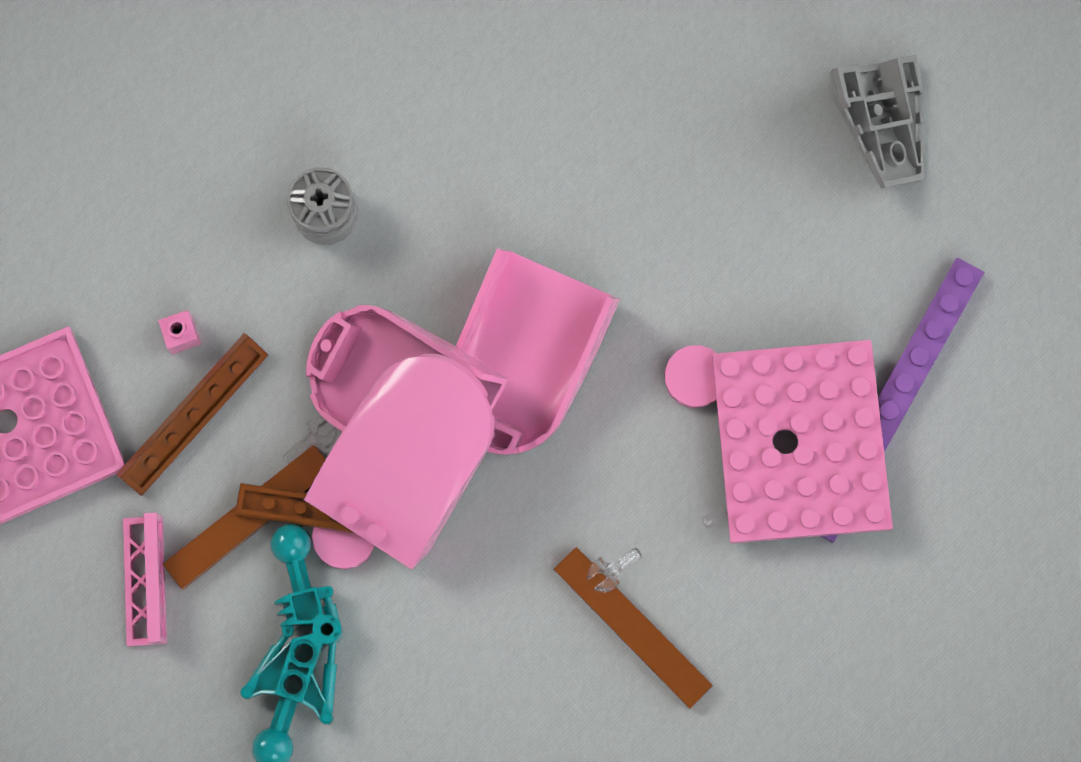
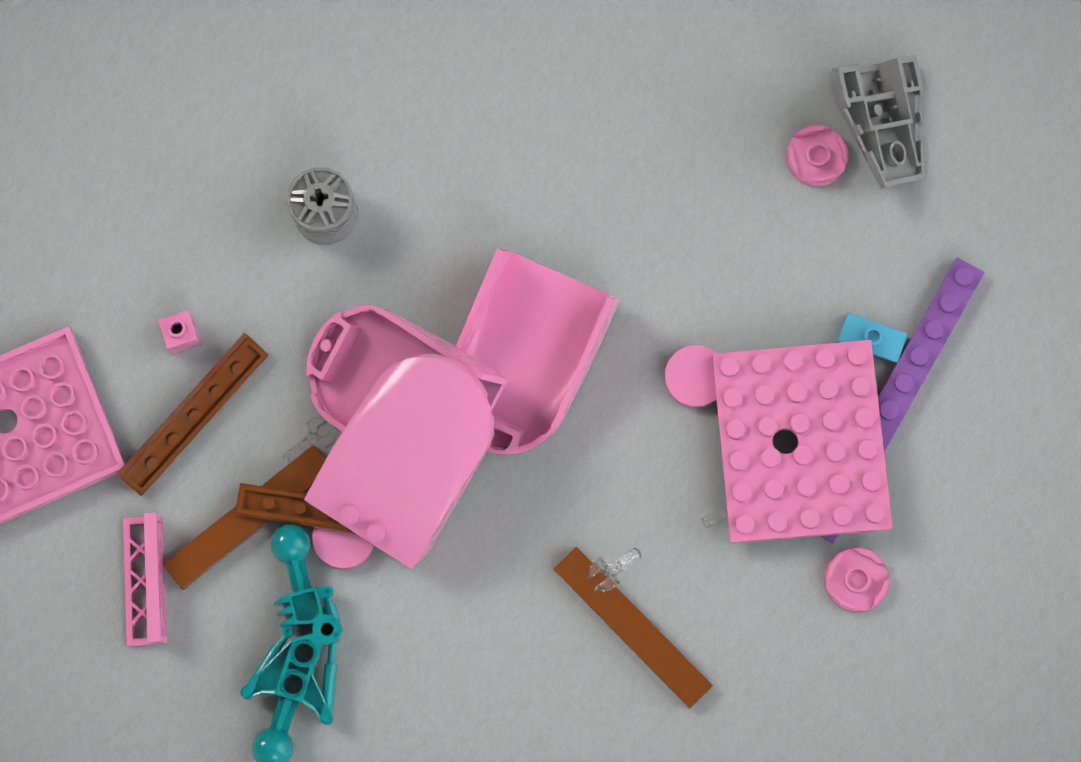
(817, 155): none -> bright pink tile
(856, 580): none -> bright pink tile
(886, 341): none -> medium azure plate

